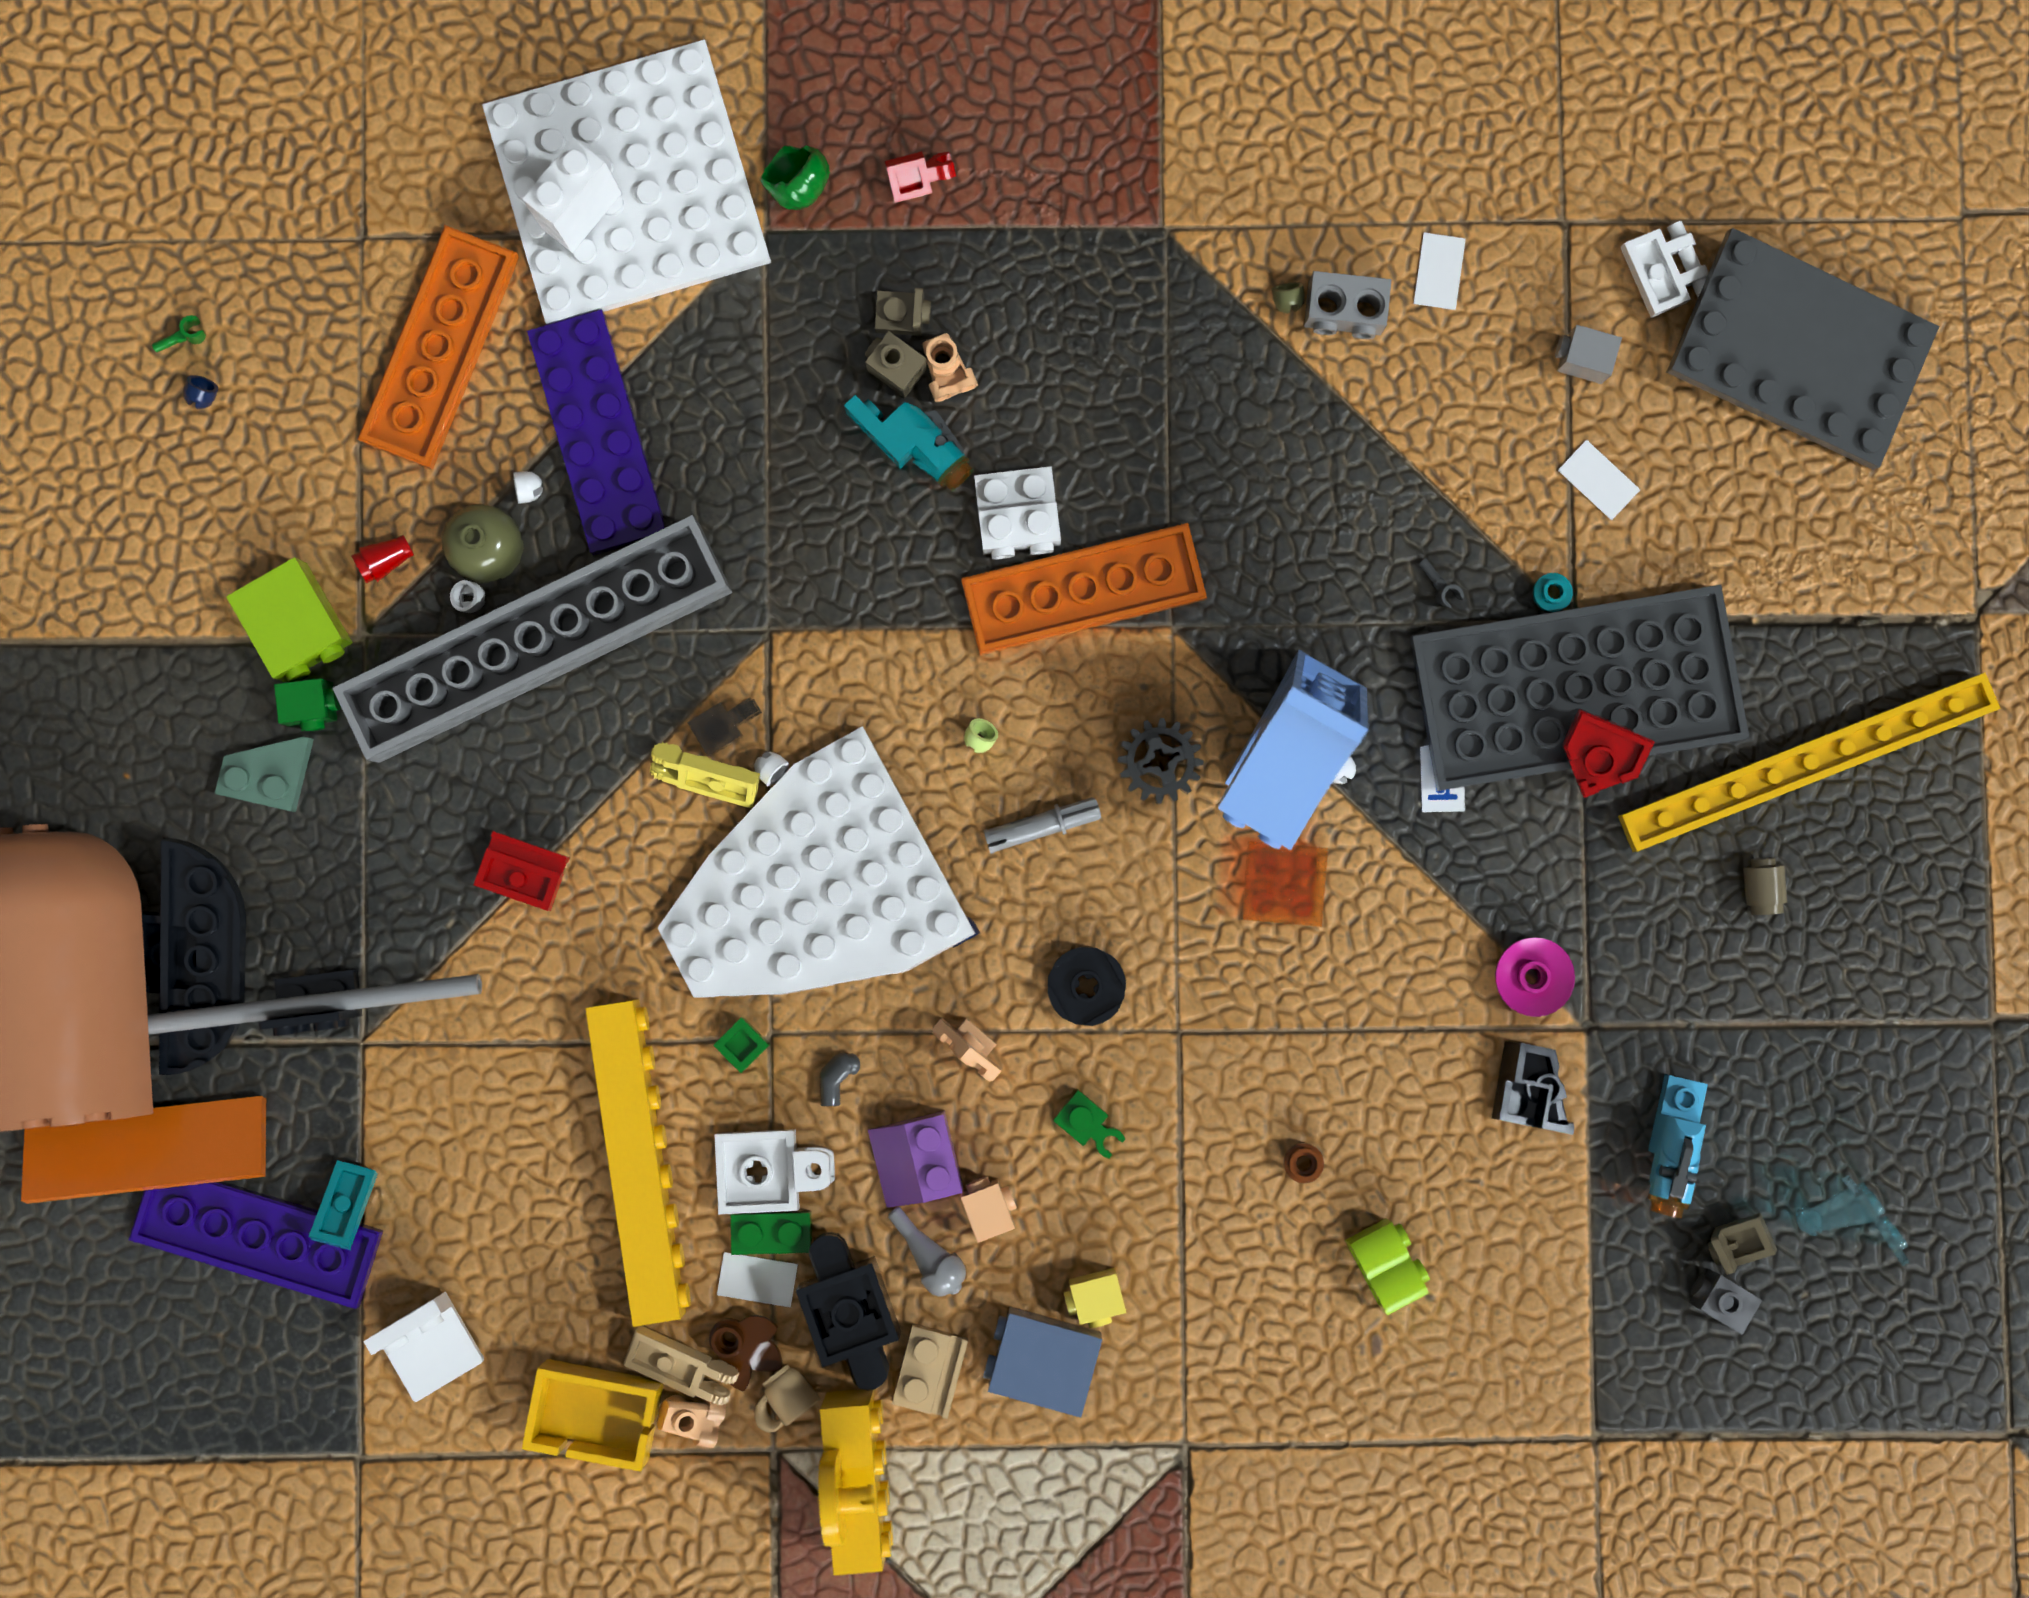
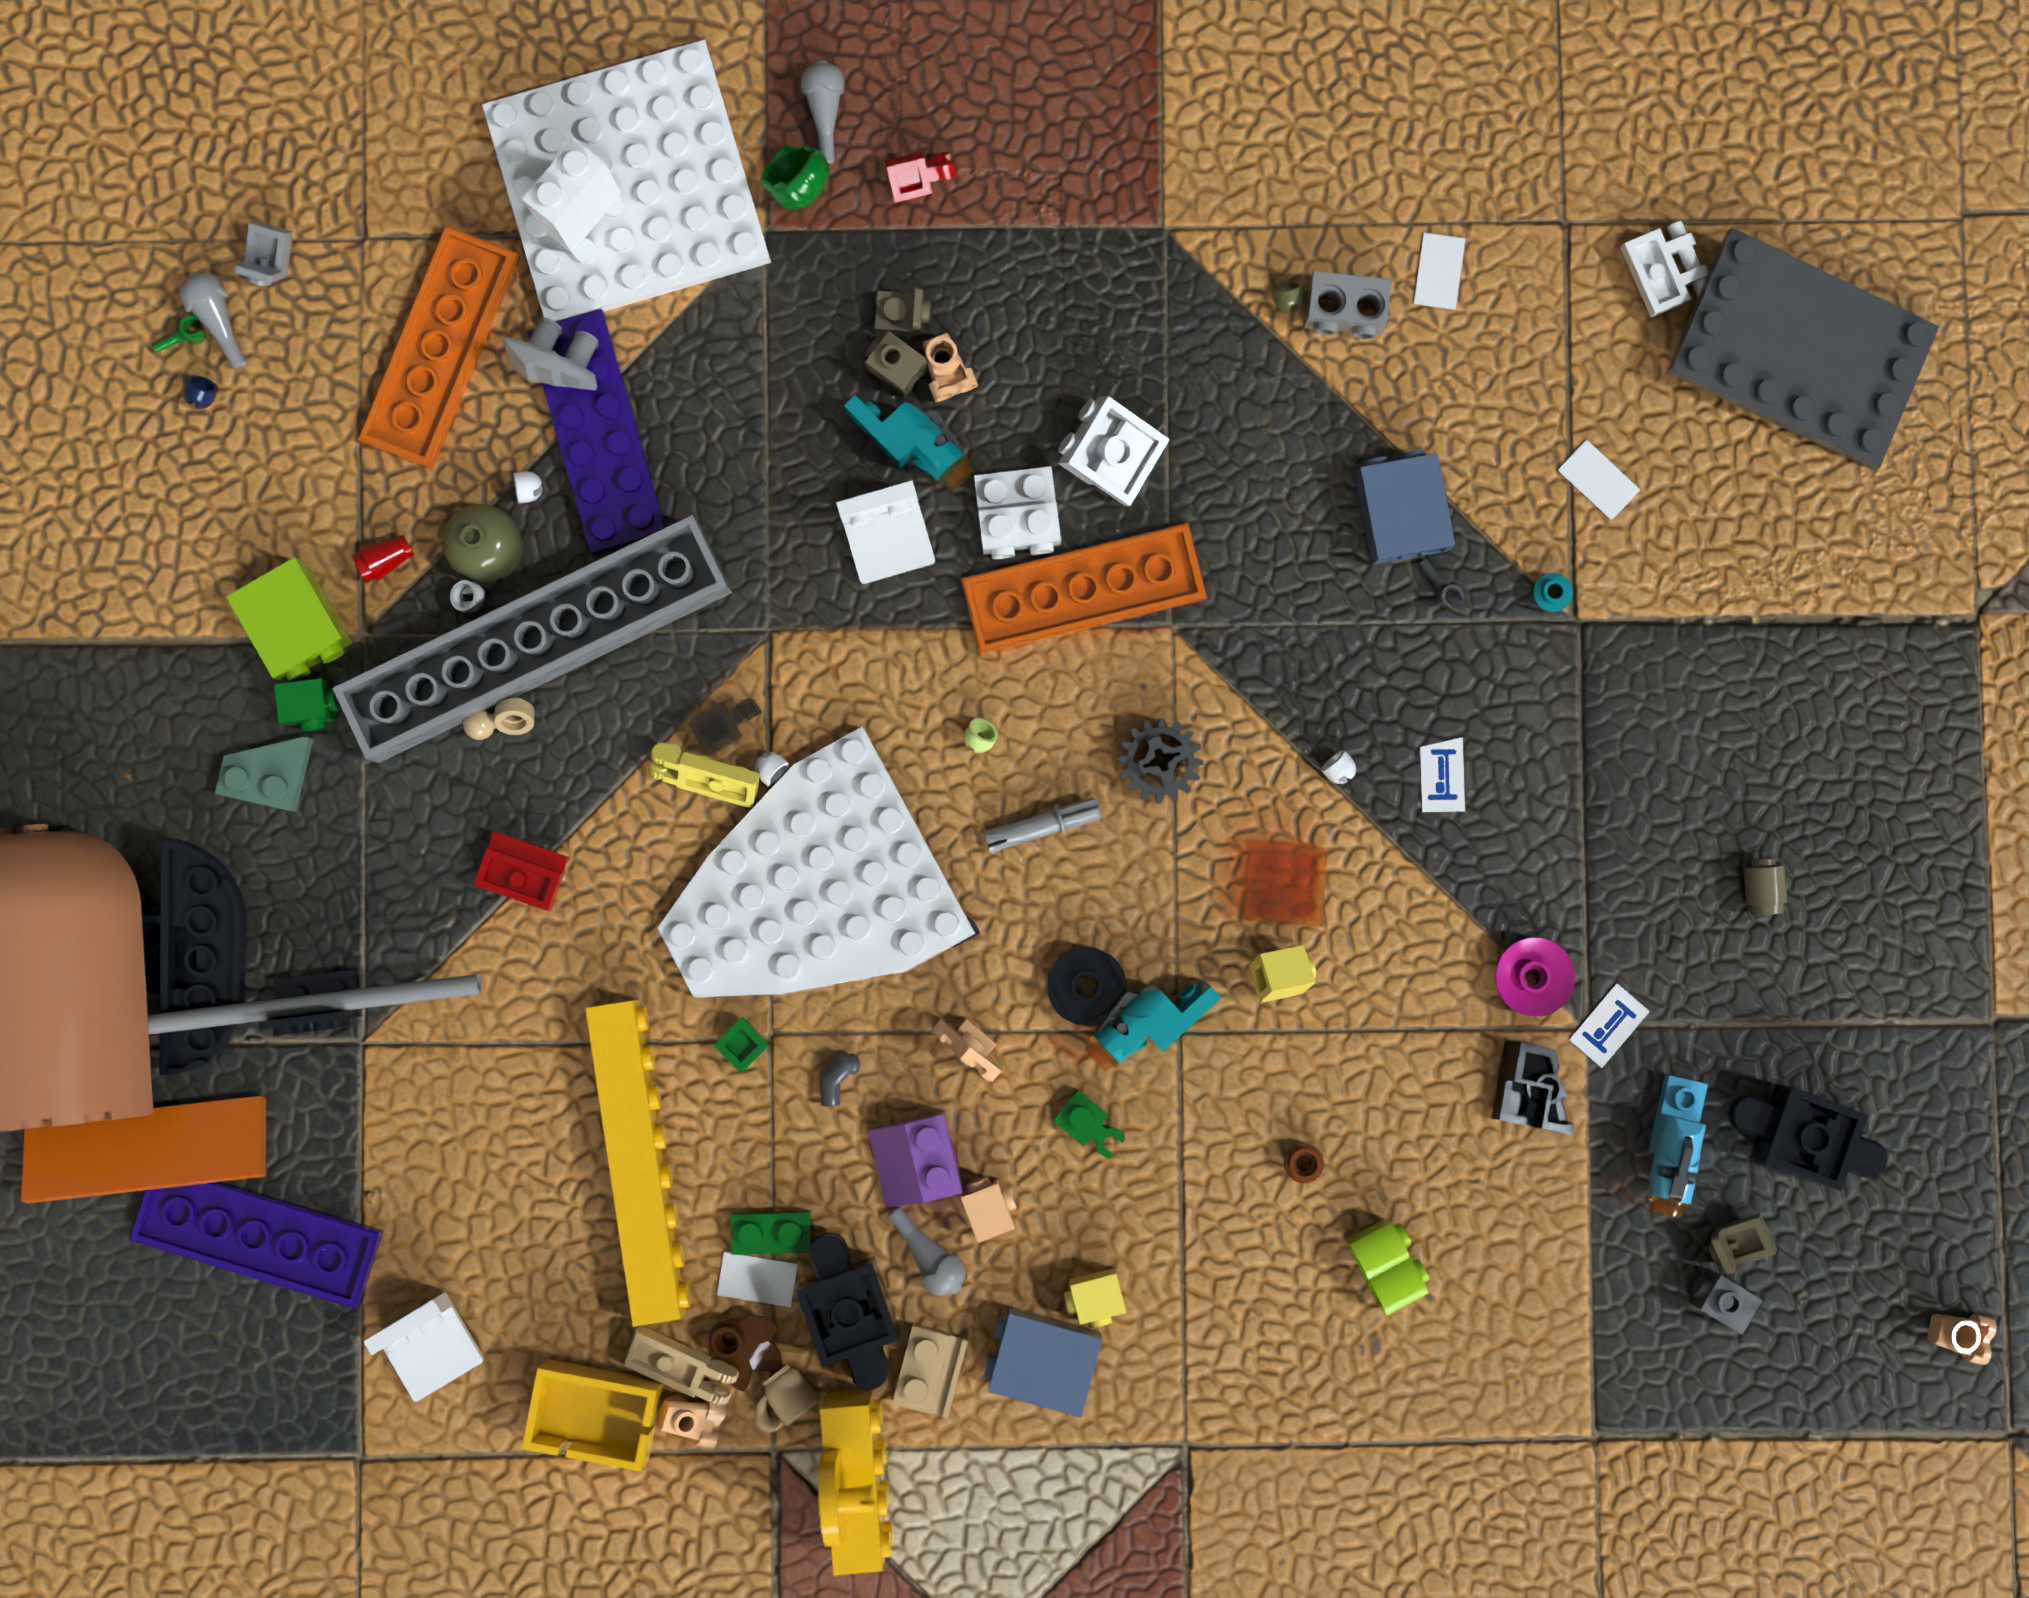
(205, 297): none -> light grey piece
(265, 254): none -> light grey bracket
(343, 1205): teal plate -> none
(510, 716): none -> tan plate
(540, 364): none -> light grey connector
(786, 1165): white plate -> none
(822, 86): none -> light grey piece
(886, 532): none -> white bracket
(1112, 449): none -> white plate
(1145, 1016): none -> teal plate
(1282, 973): none -> light yellow brick
(1295, 751): light blue piece -> none
(1404, 507): none -> sand blue brick
(1510, 689): dark grey plate -> none
(1587, 354): light grey brick -> none
(1603, 752): red plate -> none
(1609, 1025): none -> white sticker
(1808, 1136): none -> black brick
(1809, 762): yellow plate -> none
(1853, 1207): clear light blue plate -> none
(1964, 1335): none -> light nougat plate

